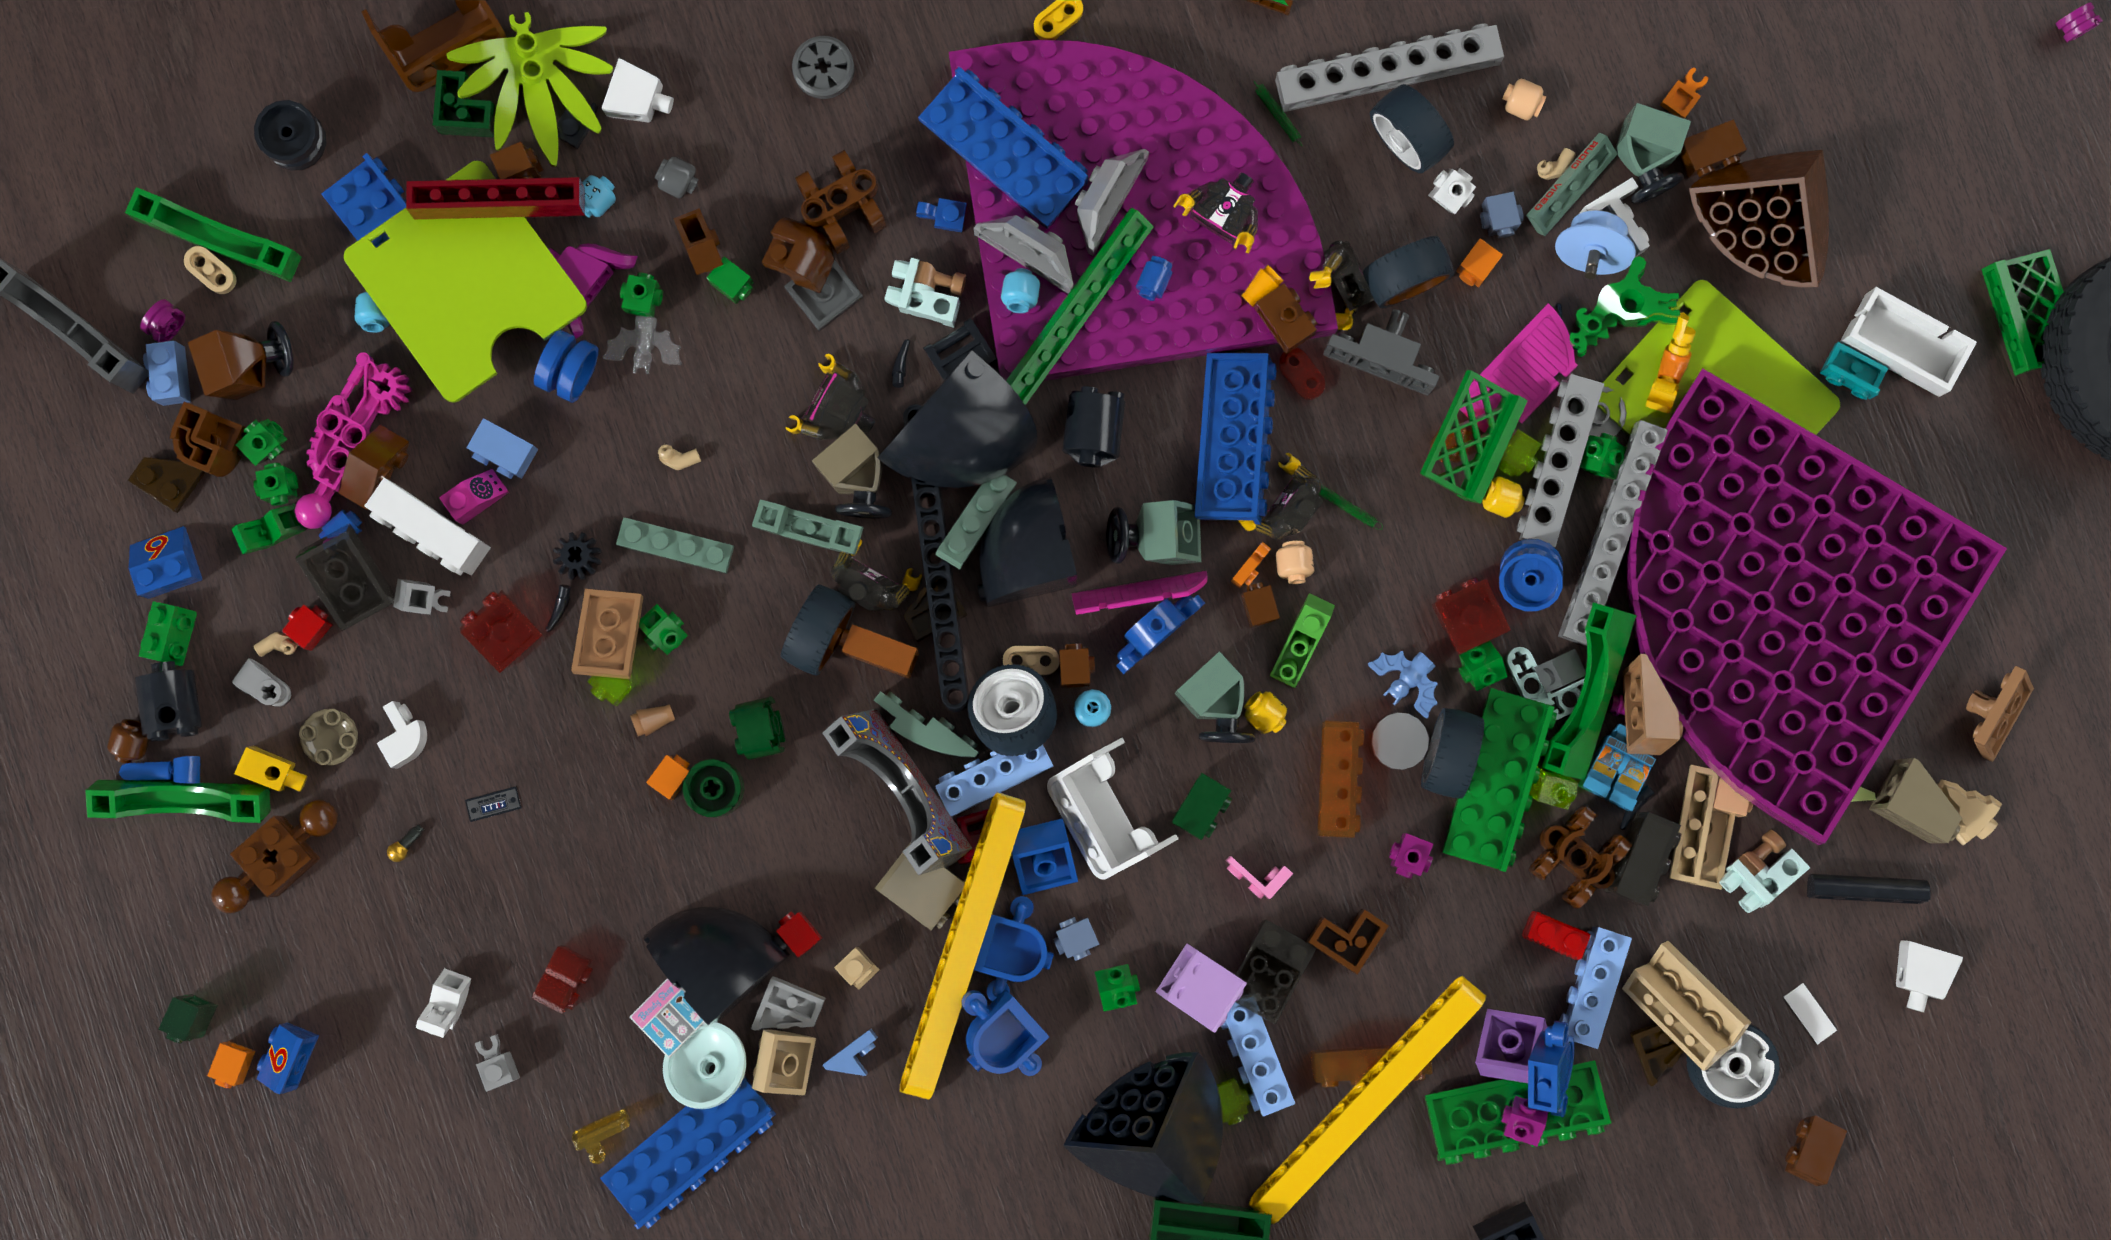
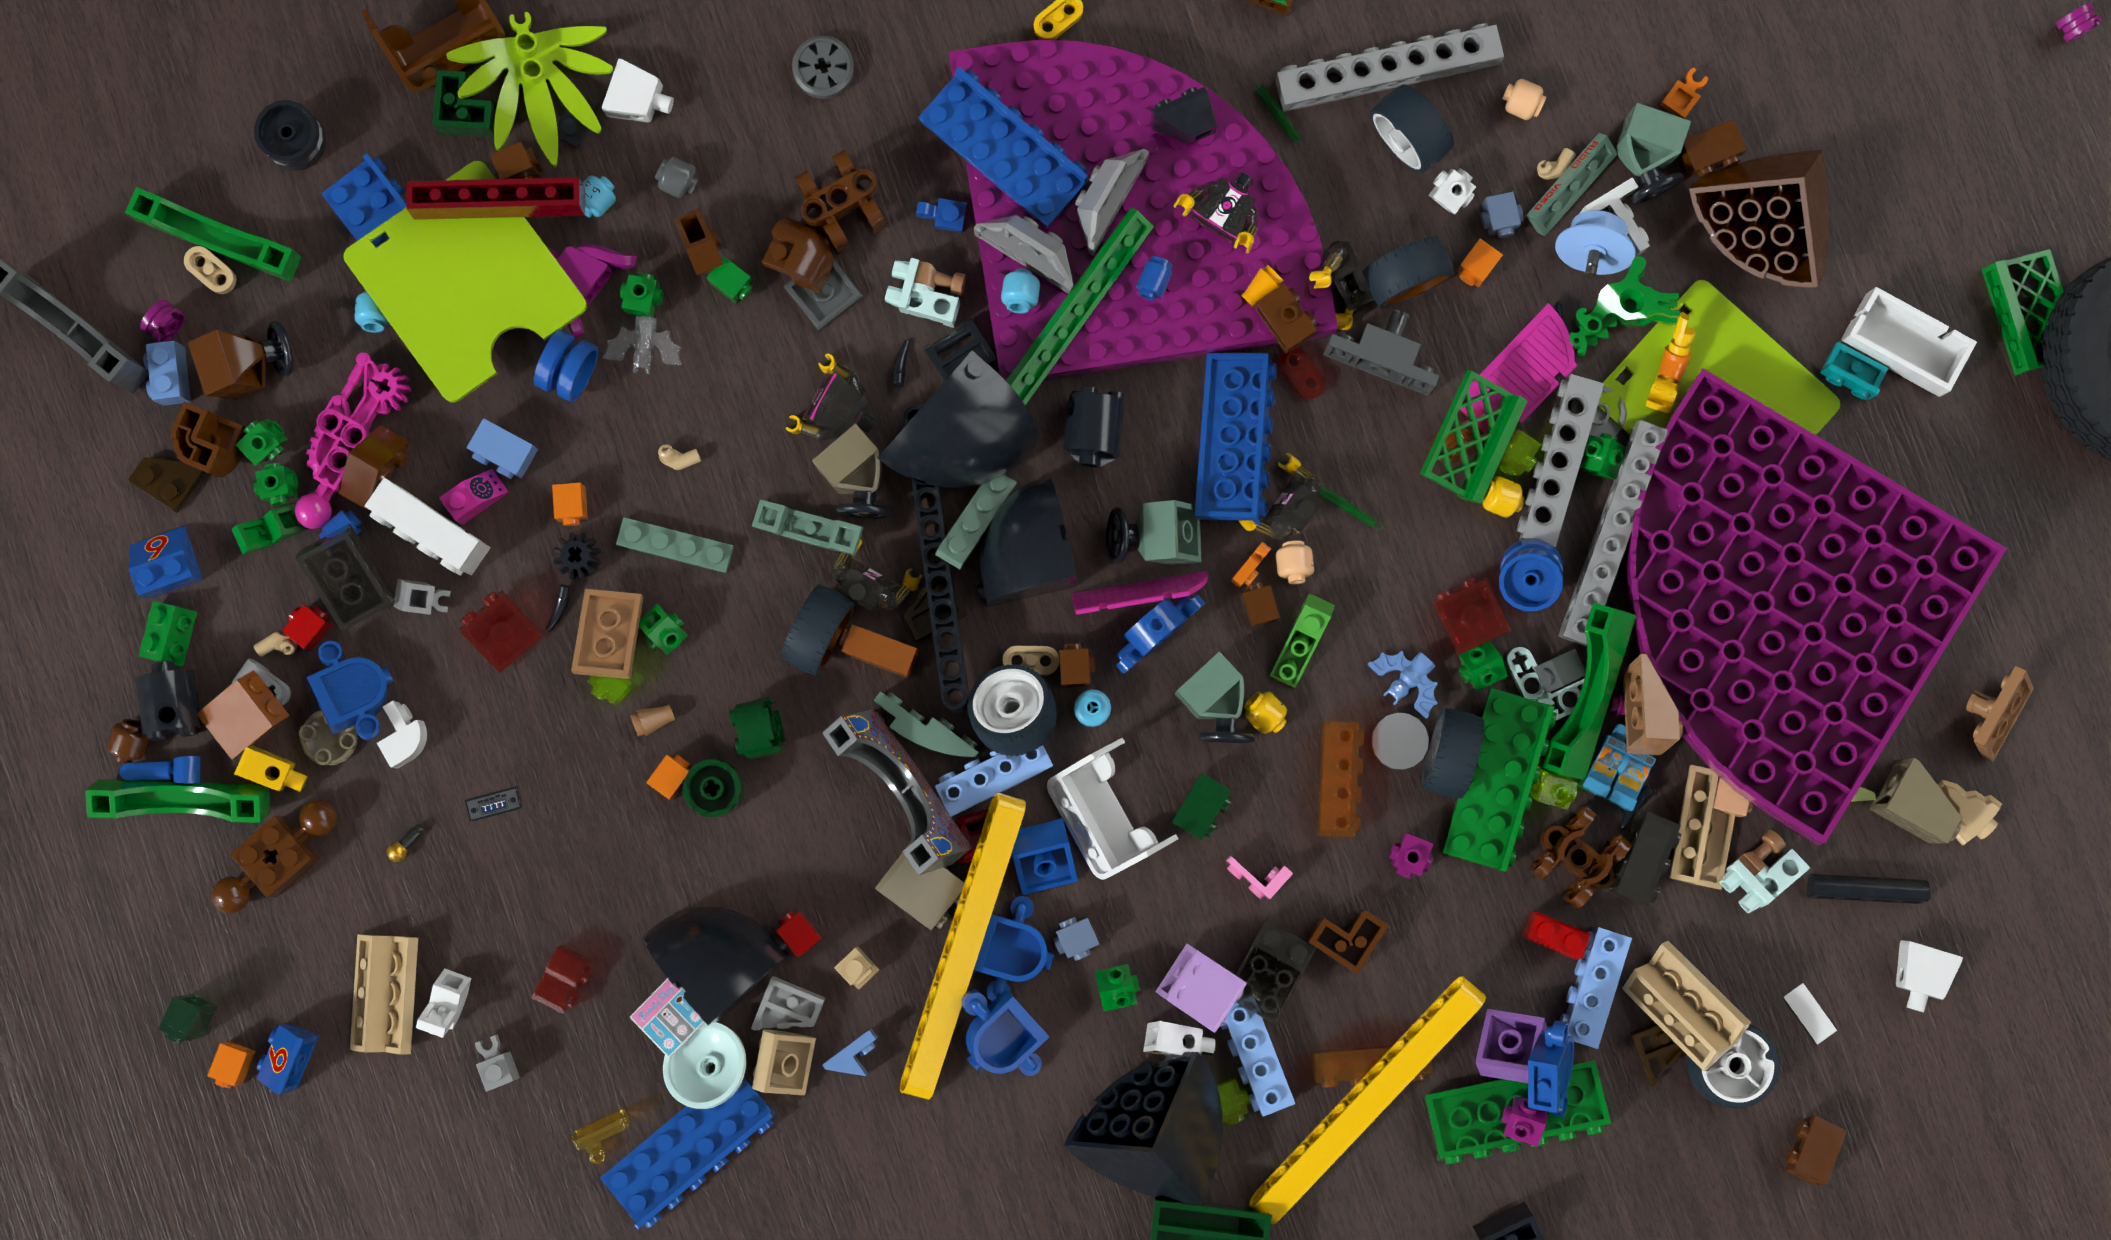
(242, 714): none -> brick
(350, 691): none -> blue piece
(384, 994): none -> tan slope
(570, 503): none -> orange brick
(1167, 1039): none -> white torso
(1186, 117): none -> black slope

